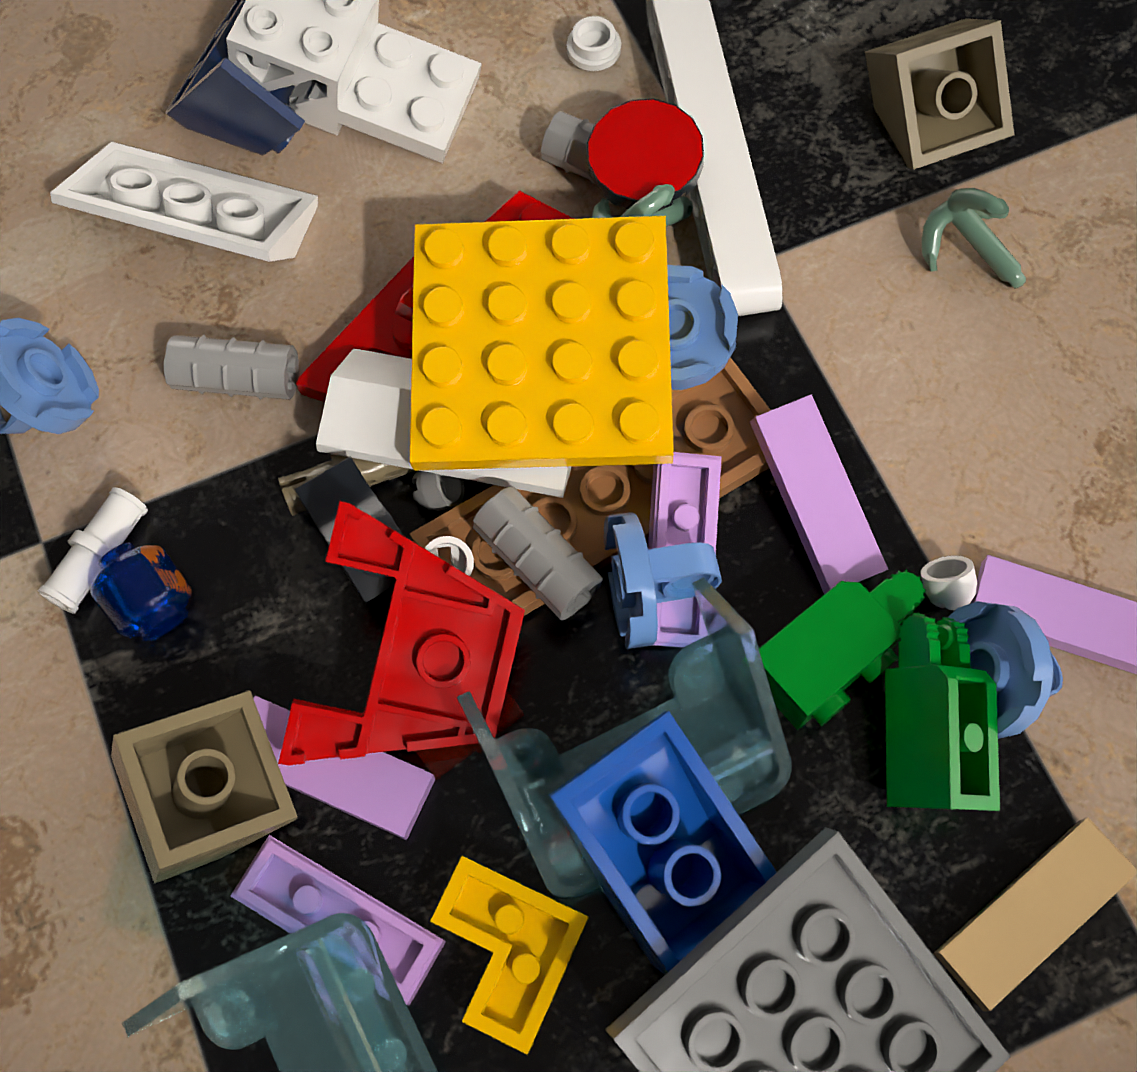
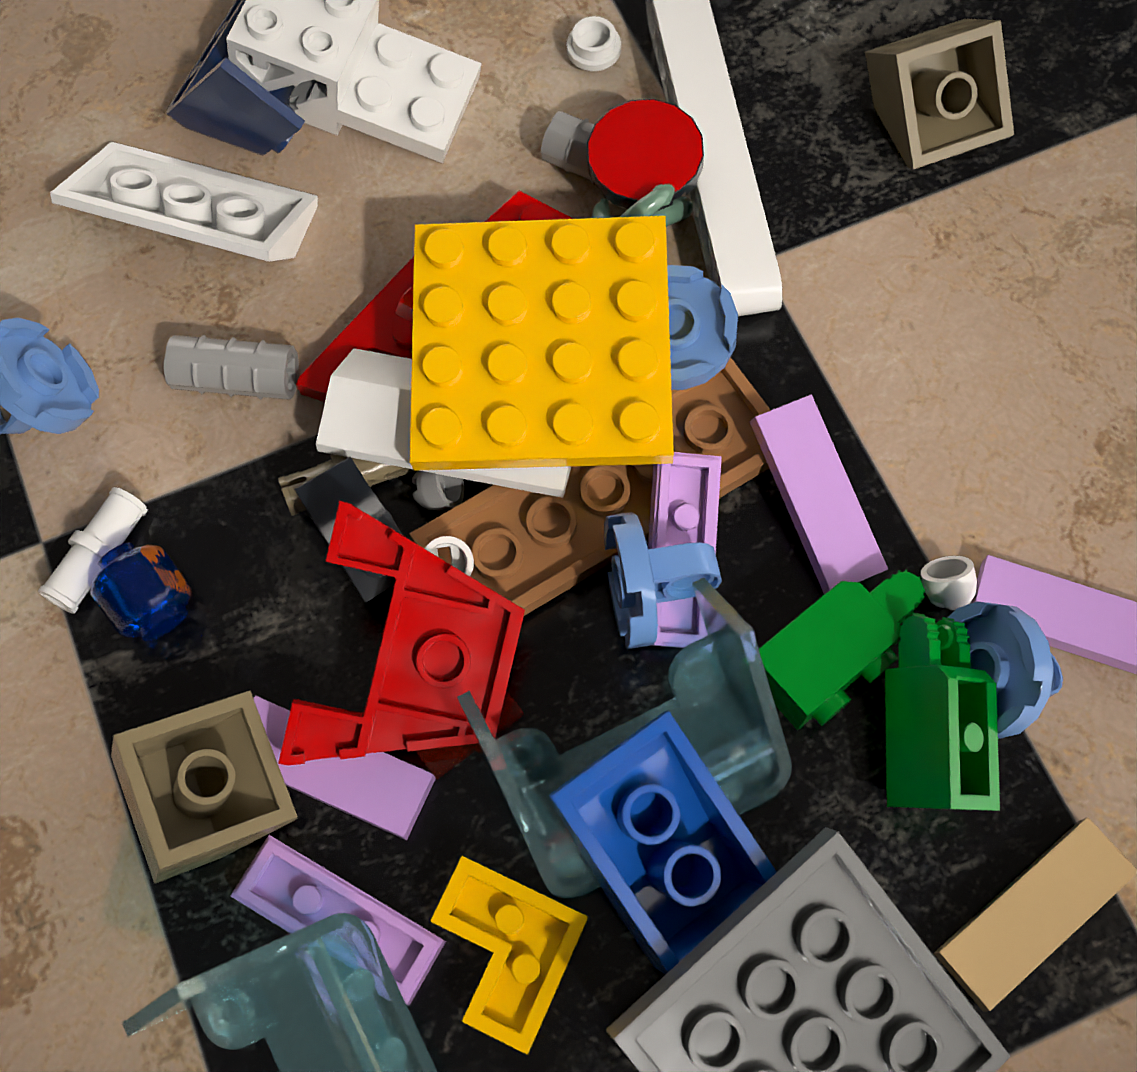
(537, 552): light grey axle -> none
(965, 210): sand green piece -> none

